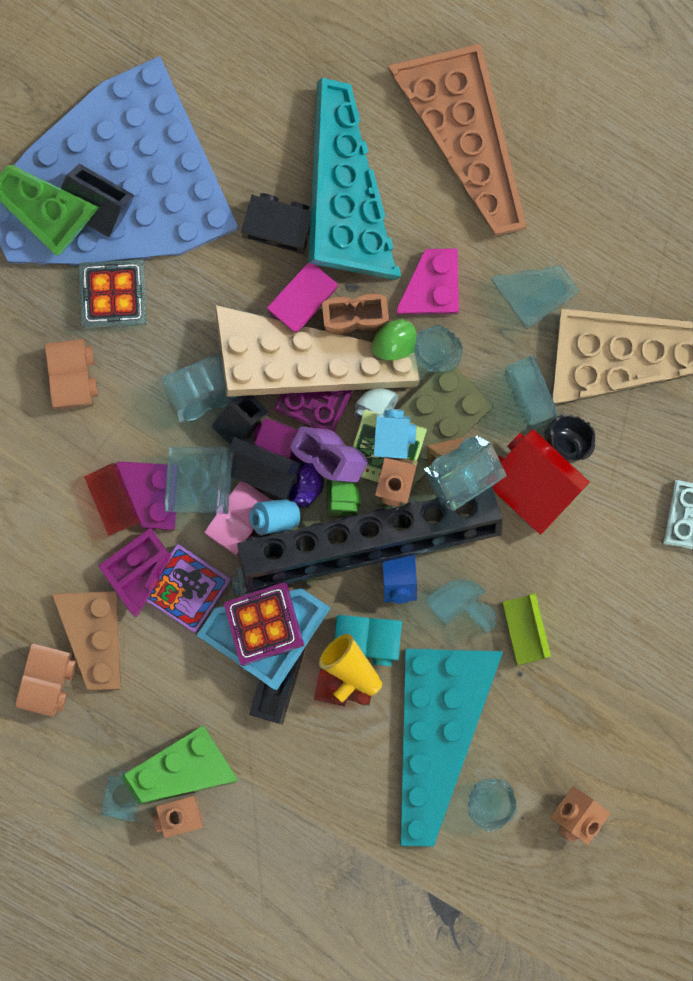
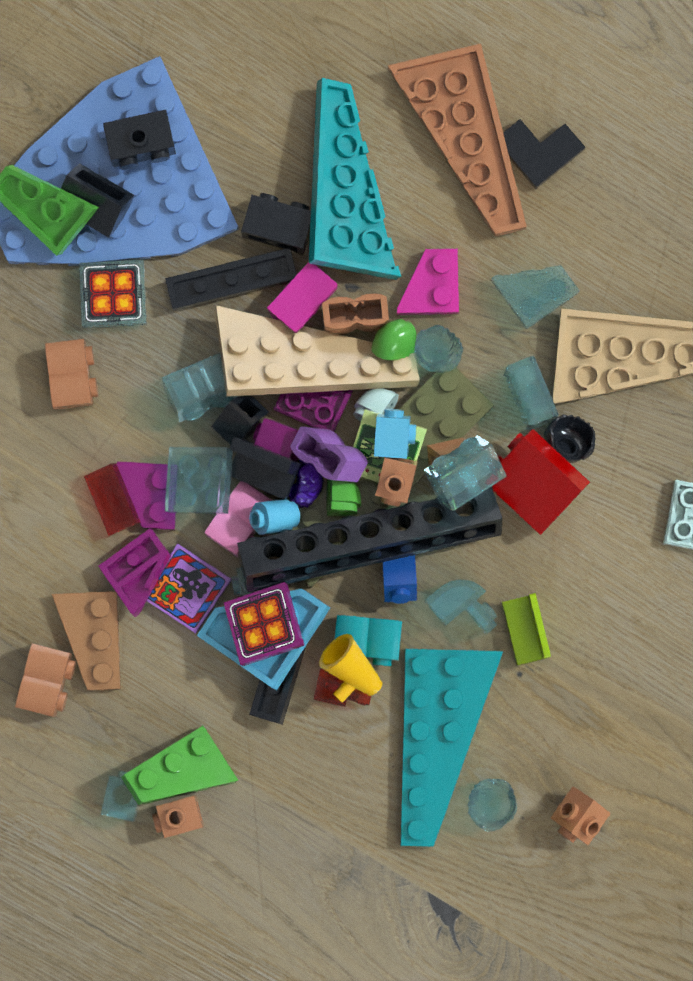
(139, 139): none -> black brick
(231, 279): none -> black plate
(544, 159): none -> black tile

